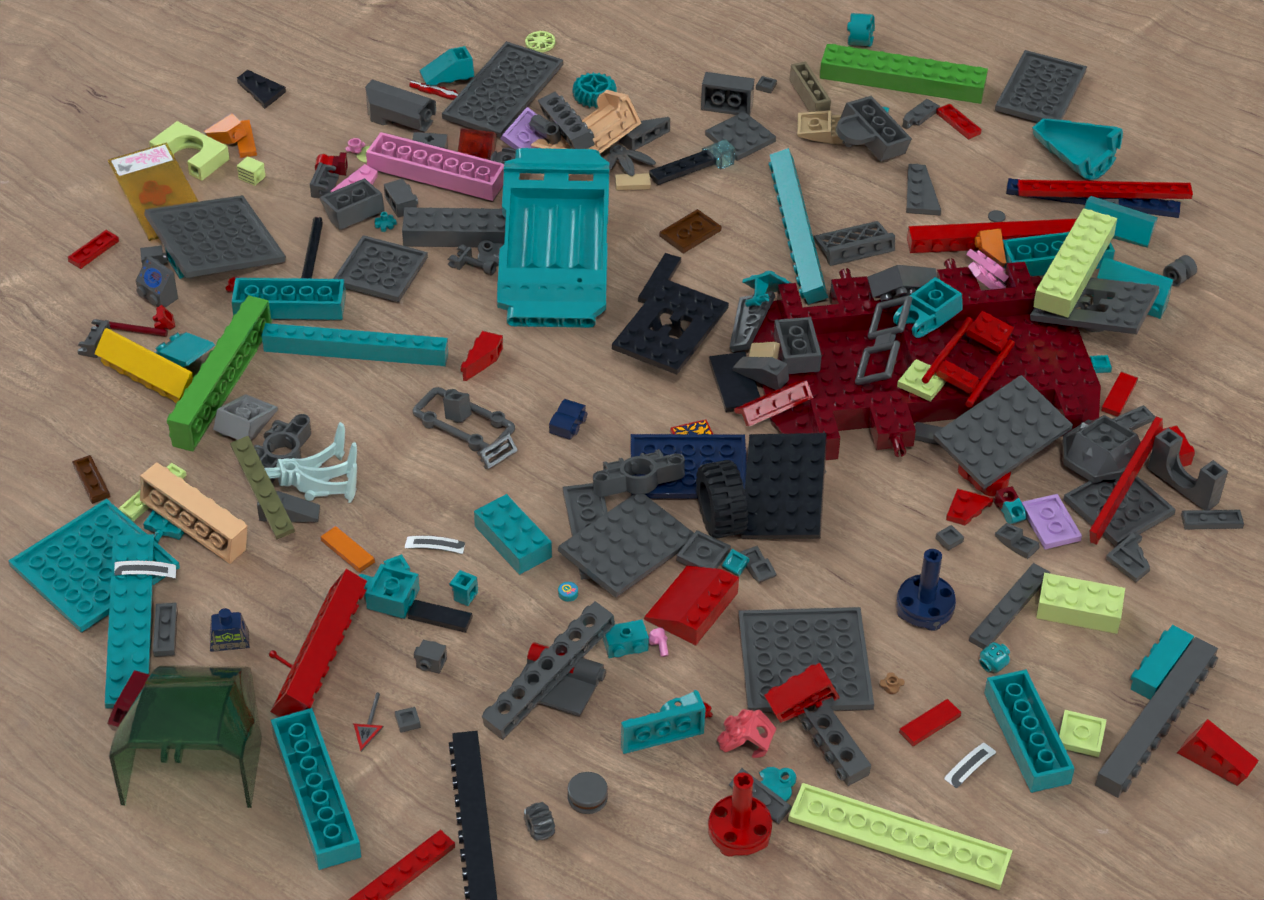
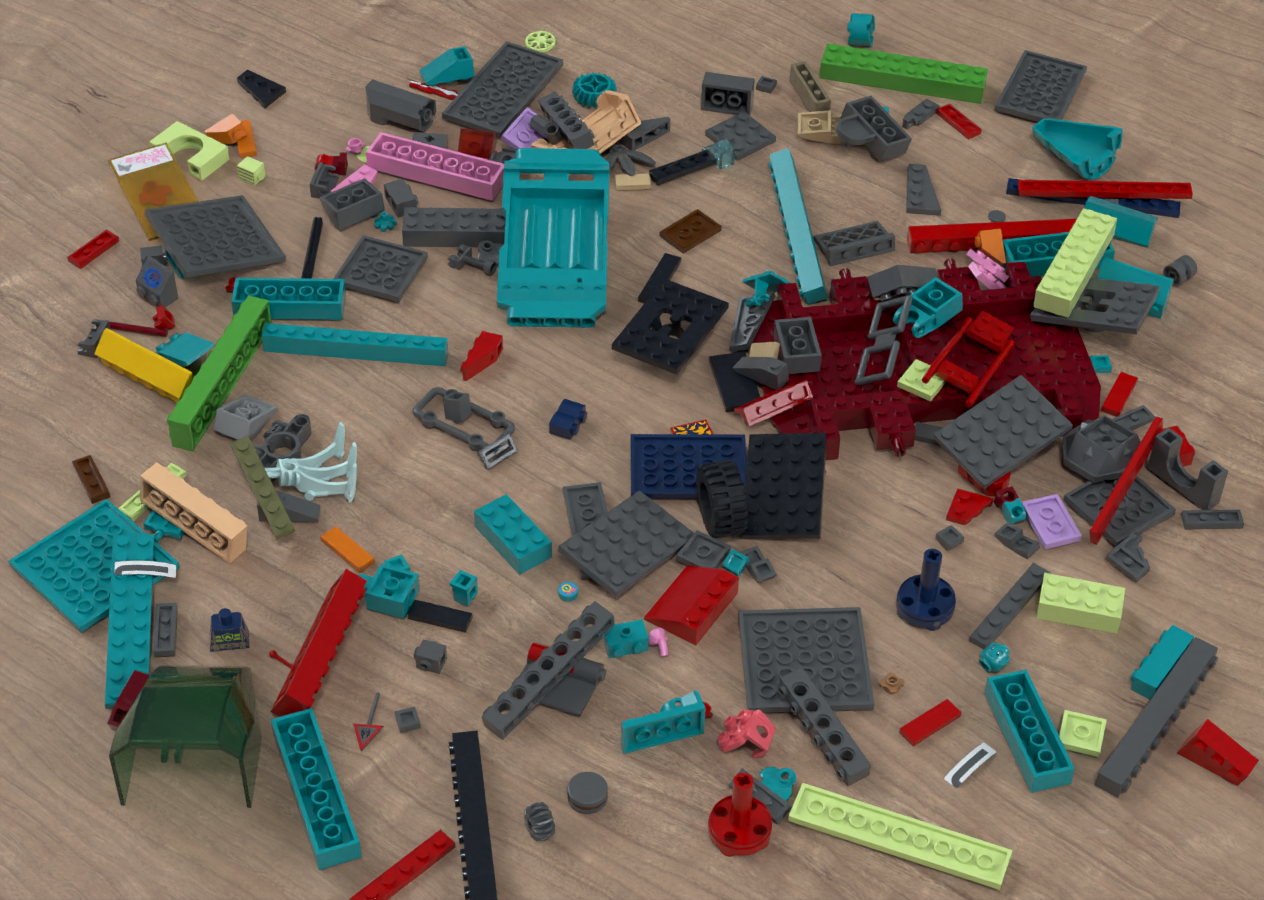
(435, 542): sticker -> none
(618, 477): dark grey piece -> none
(801, 692): red wedge -> none

